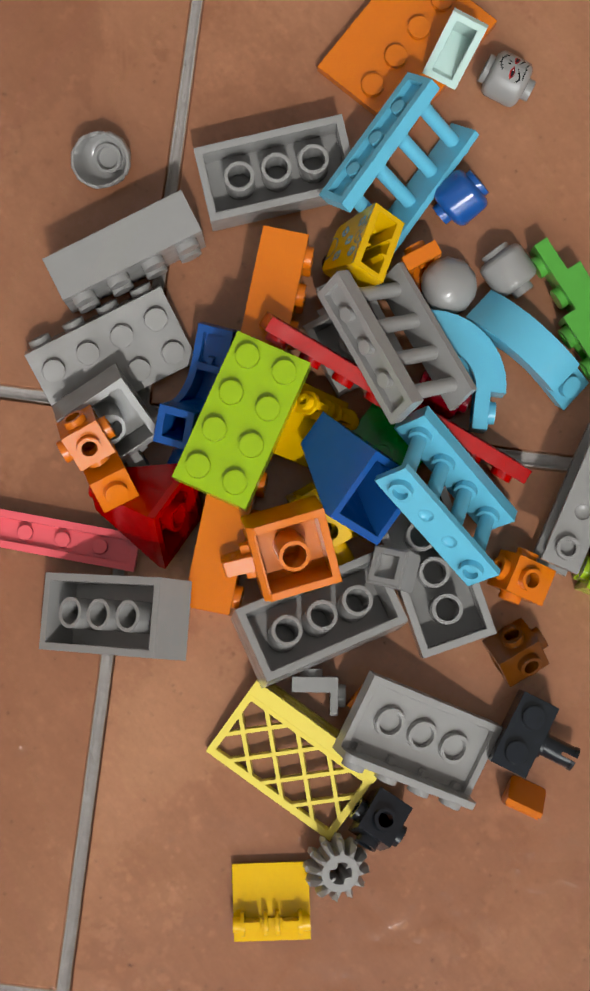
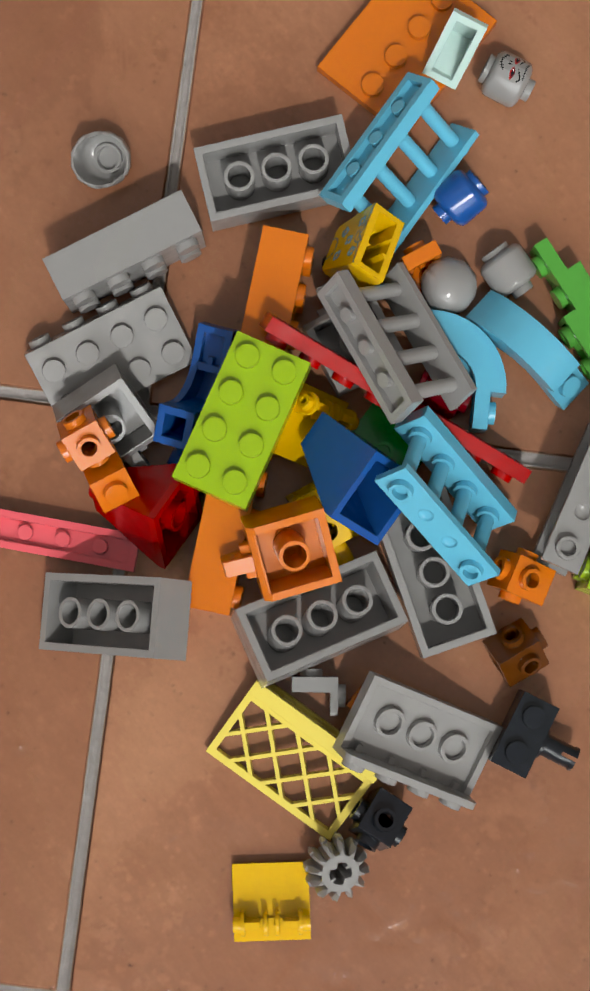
(393, 568): light grey slope -> none
(524, 797): orange slope -> none

